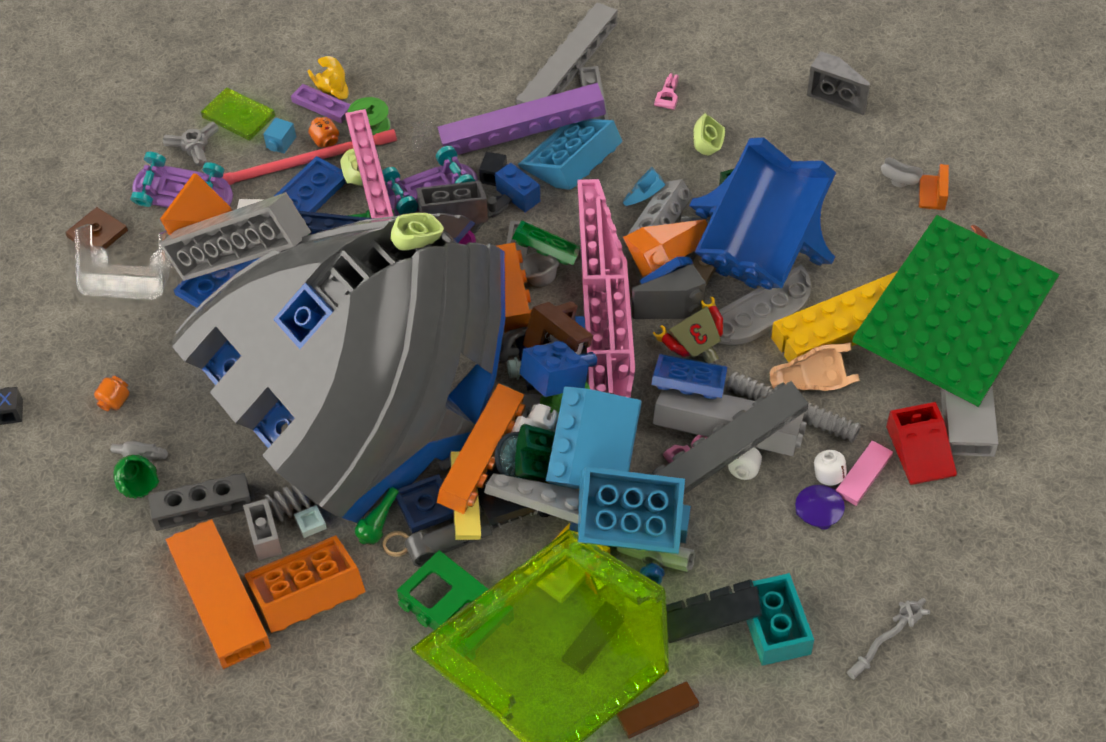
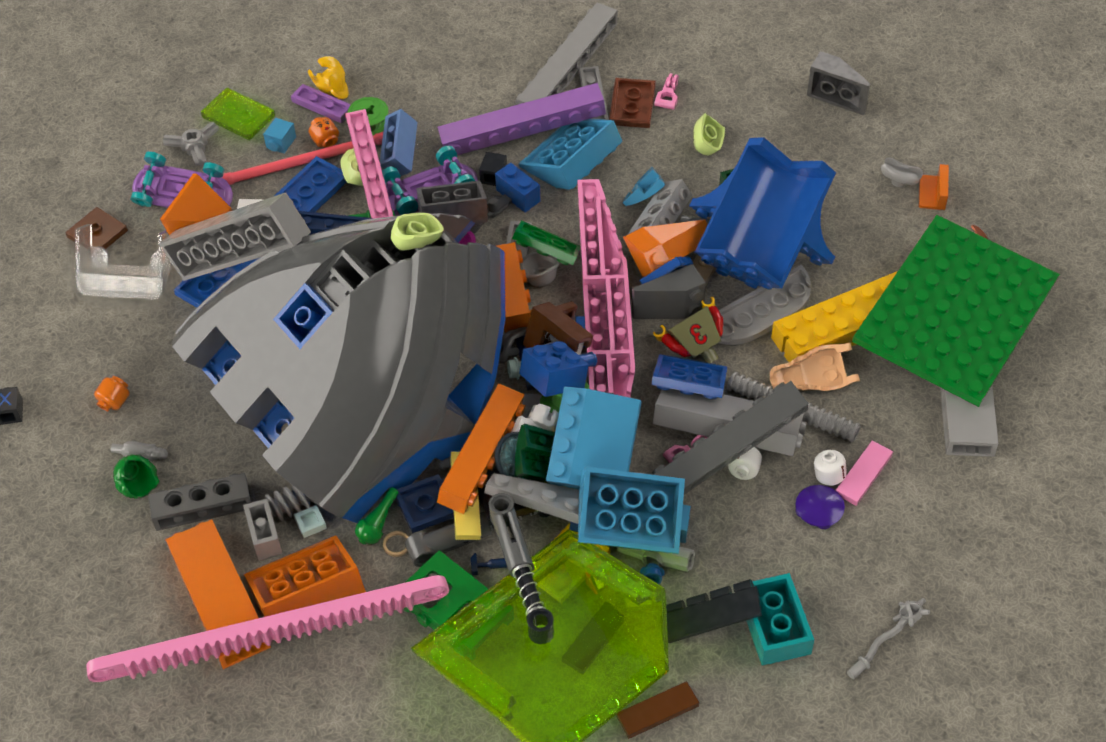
(266, 629): none -> bright pink gear
(398, 142): none -> medium blue brick
(492, 564): none -> dark blue piece
(520, 566): none -> piece
(632, 102): none -> copper tile
(921, 443): red slope -> none

